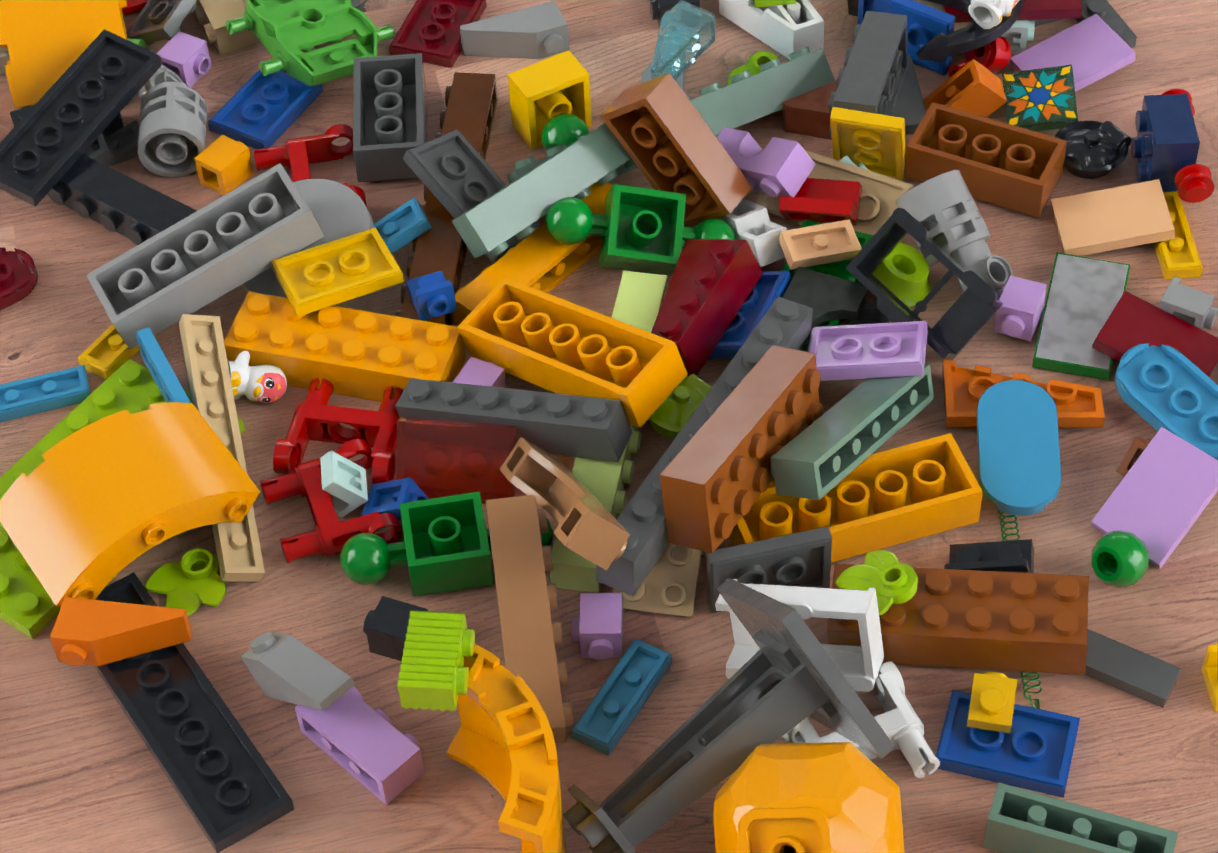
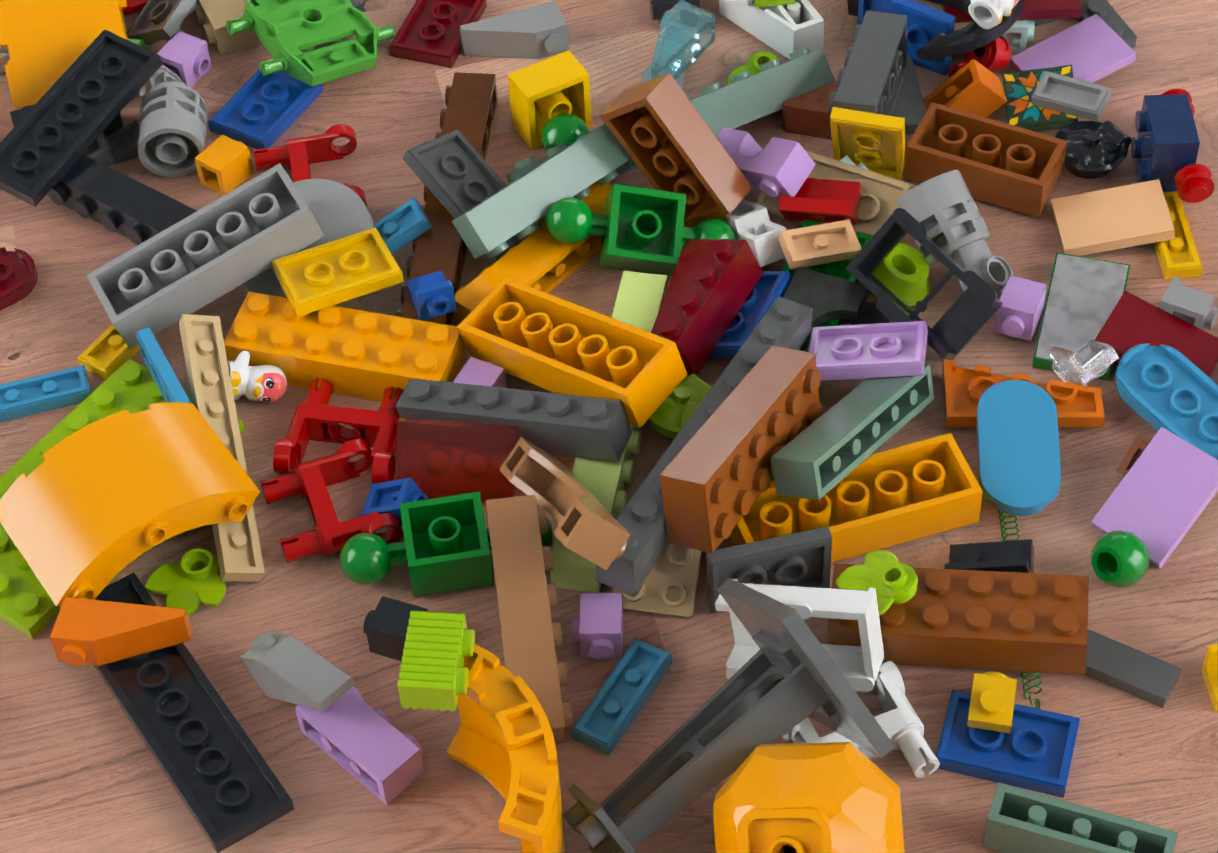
(343, 481): light aqua bracket -> none
(388, 115): dark grey brick -> none
(1071, 96): none -> light grey tile
(1085, 364): none -> clear bracket

